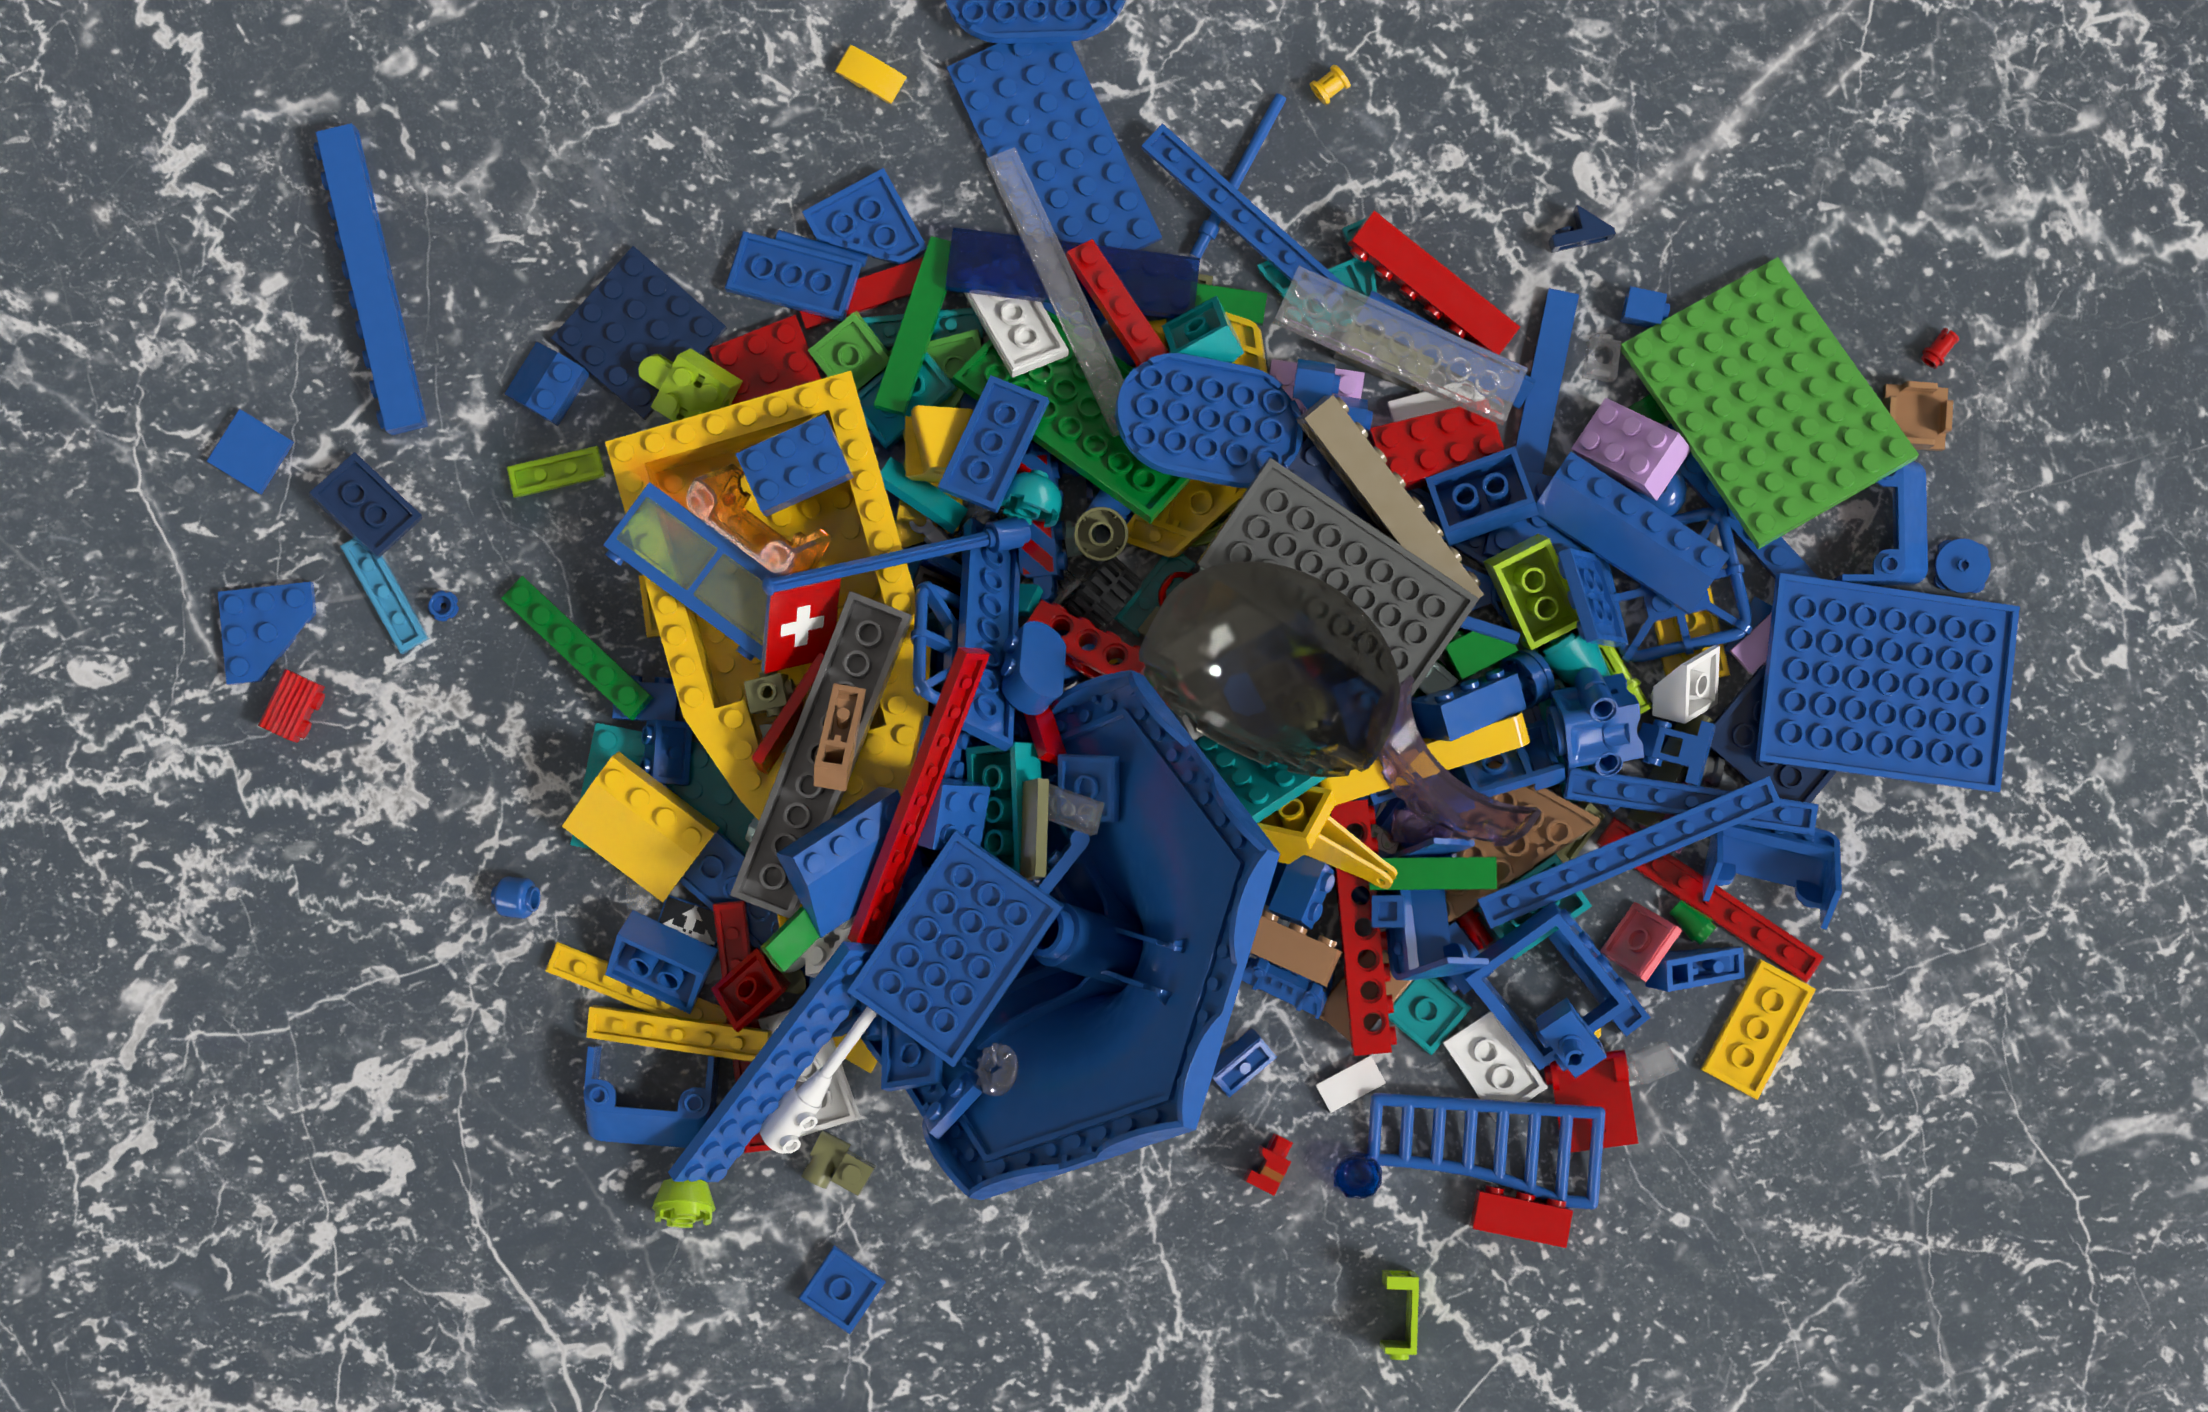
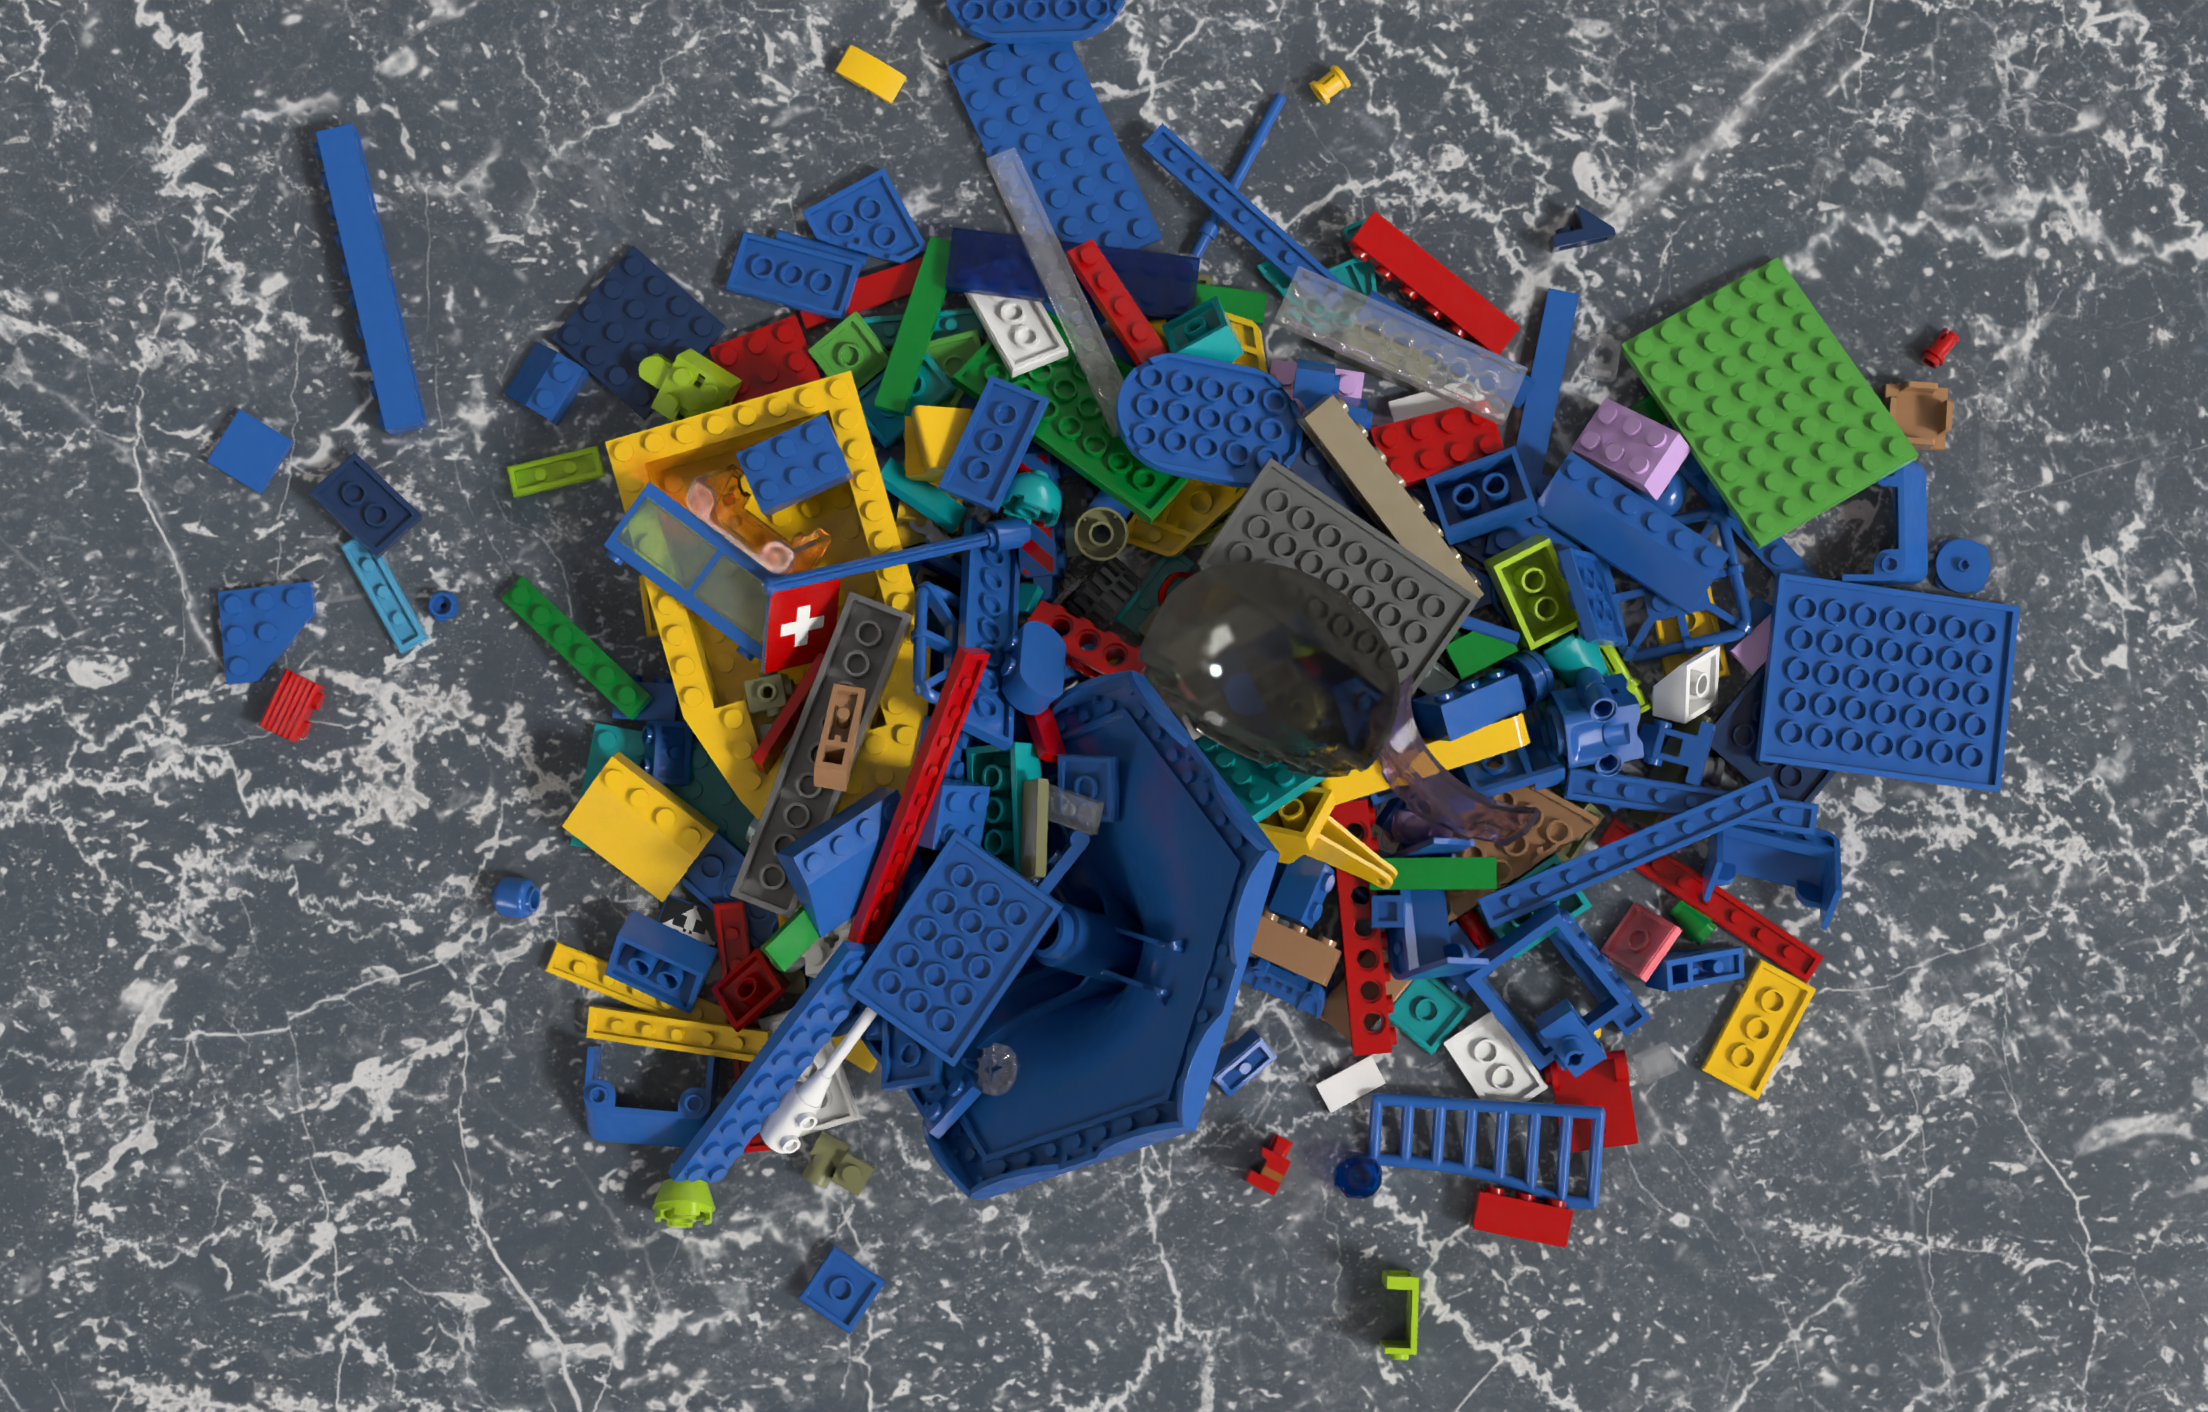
(1644, 307): blue brick -> none

